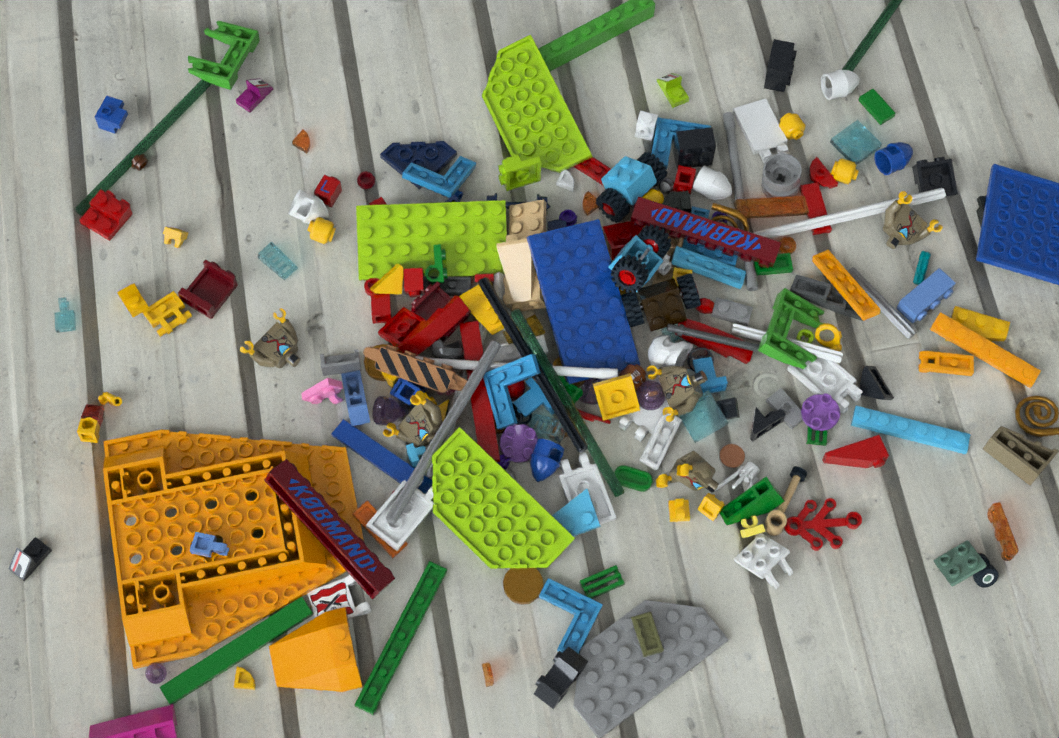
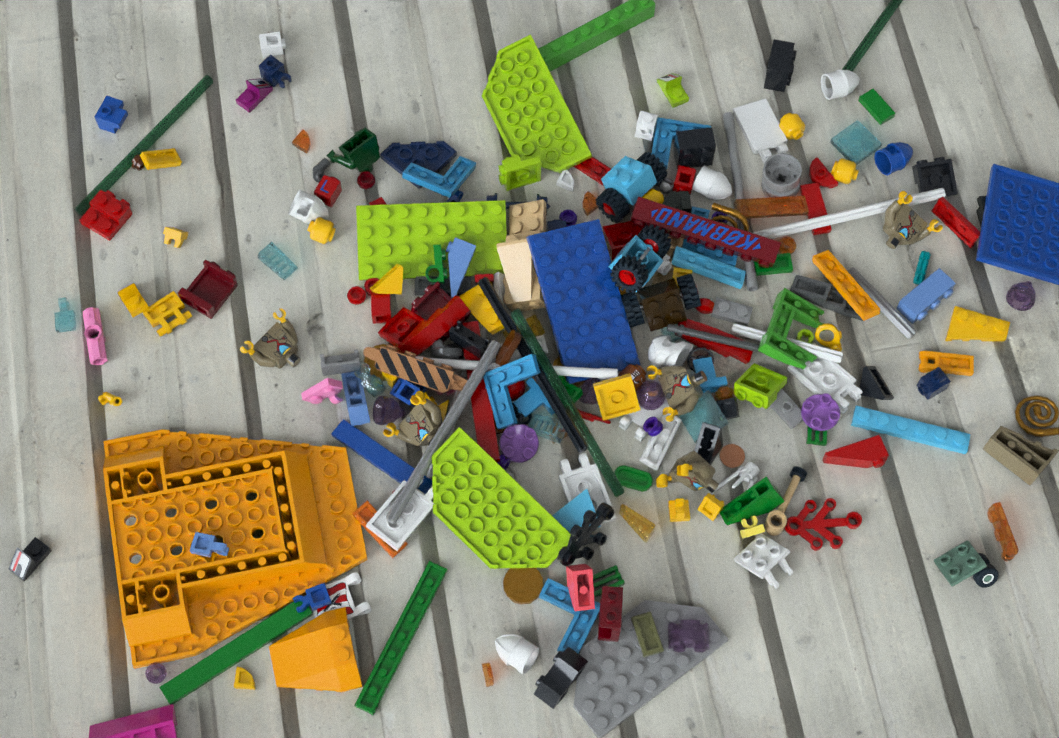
(90, 423): yellow leg -> none
(96, 345): none -> bright pink piece
(160, 159): none -> yellow plate
(224, 74): bright green wedge -> none
(272, 44): none -> white brick
(273, 72): none -> dark blue brick
(316, 597): none -> blue plate
(318, 170): none -> dark grey arm
(329, 528): dark red brick -> none
(356, 295): none -> red plate
(358, 151): none -> dark green torso
(370, 382): none -> clear light blue plate
(414, 282): red brick -> none
(414, 454): medium azure tile -> none
(459, 259): none -> medium blue slope
(469, 340): none -> black hinge
(508, 348): none -> reddish brown tile
(517, 652): none -> white helmet
(545, 459): blue helmet -> none
(580, 586): none -> coral slope
(584, 535): none -> black plant
(610, 613): none -> dark red panel
(639, 524): none -> clear yellow slope
(653, 426): none -> dark purple bush
(688, 635): none -> clear purple cylinder
(709, 442): none -> black slope
(724, 393): none -> clear orange plate
(759, 386): none -> lime plate
(764, 424): black slope -> none
(933, 383): none -> dark blue brick
(956, 222): none -> red tile
(985, 350): light orange plate -> none
(1021, 296): none -> clear purple helmet

